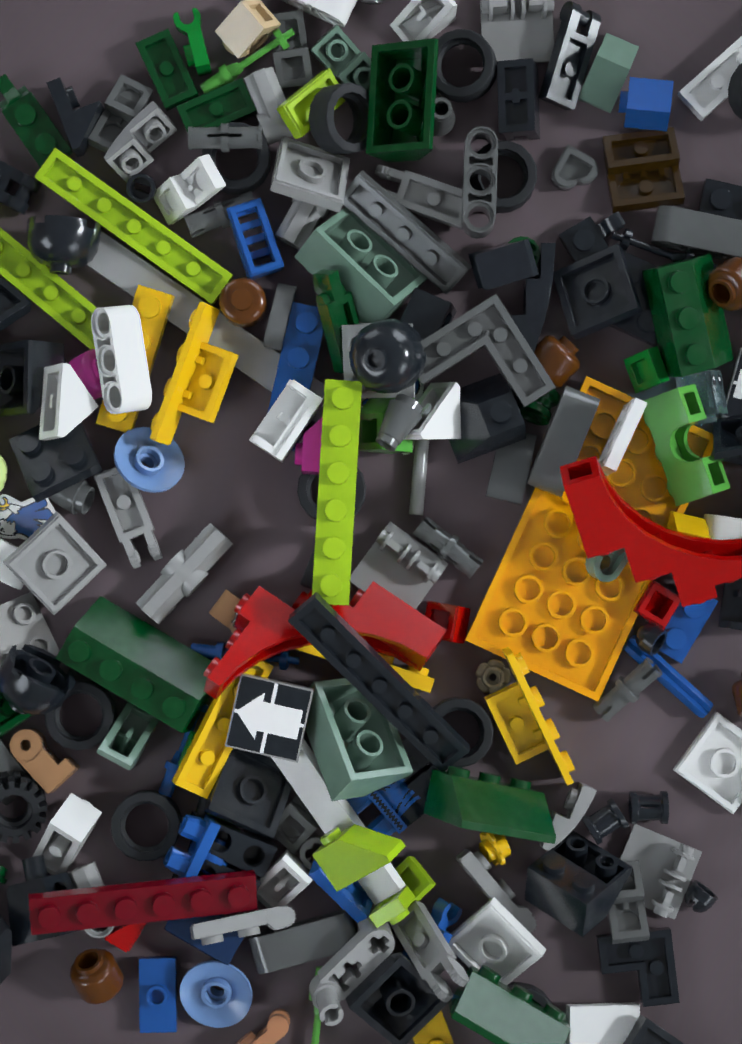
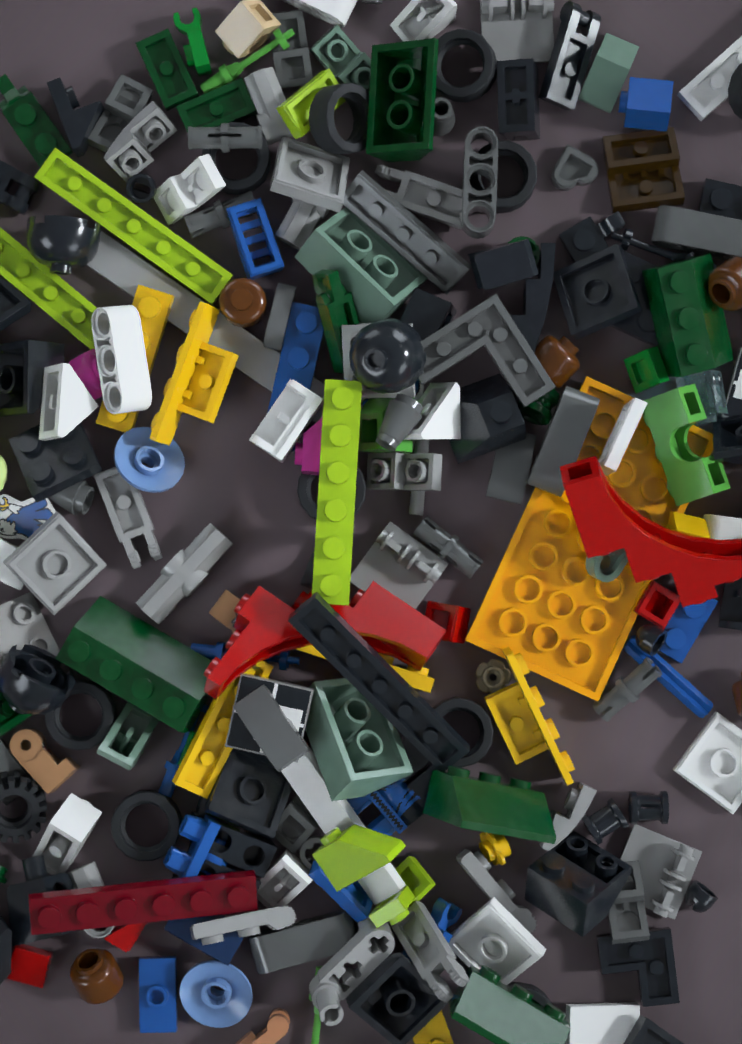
(30, 965): none -> red slope
(271, 728): none -> dark grey slope
(404, 471): none -> light grey slope

